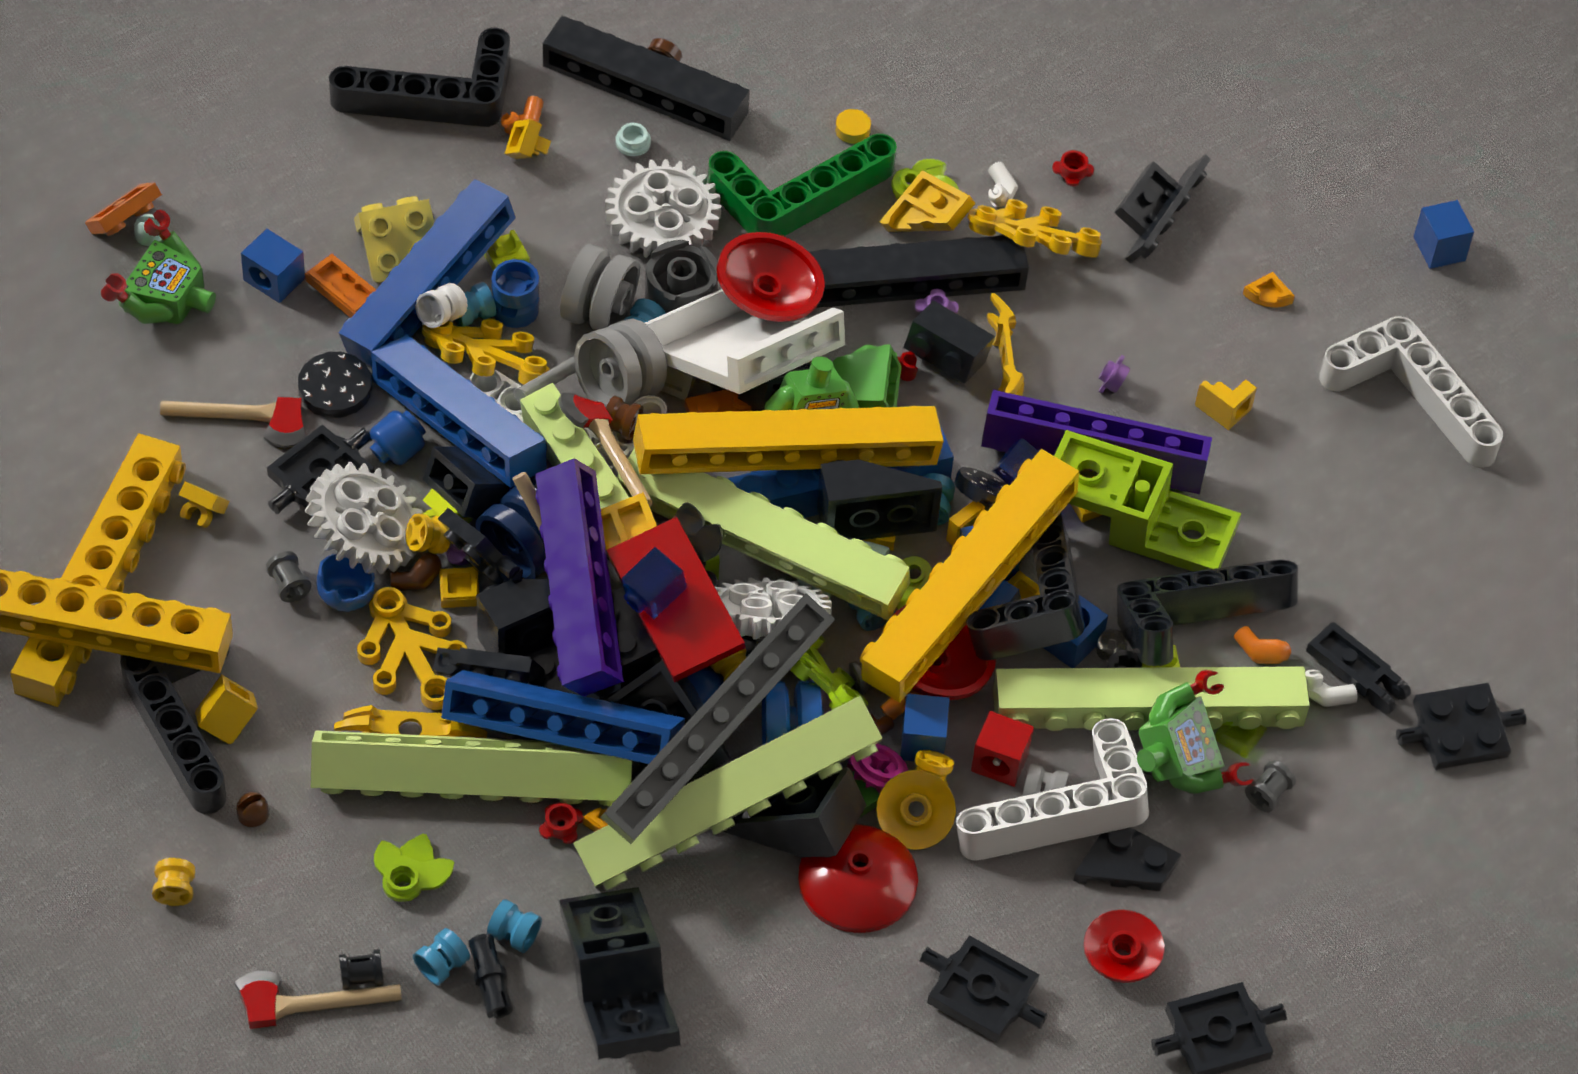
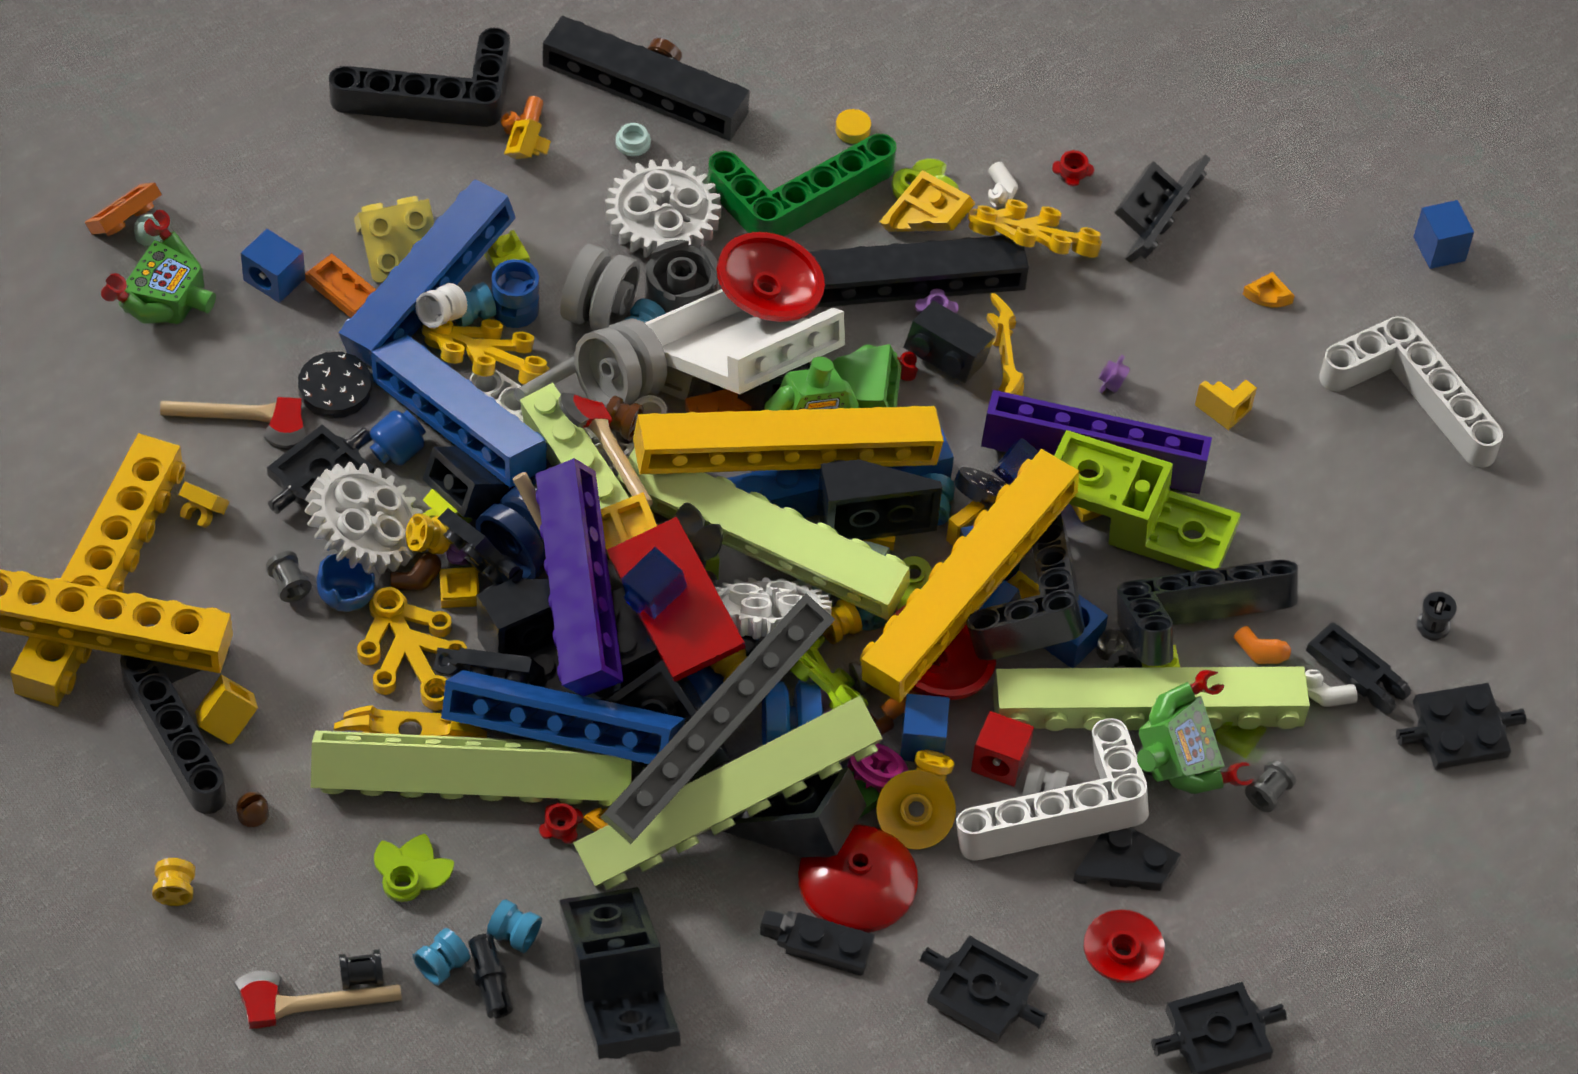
(819, 940): none -> black hinge
(846, 621): none -> yellow wheel
(1442, 617): none -> black bush

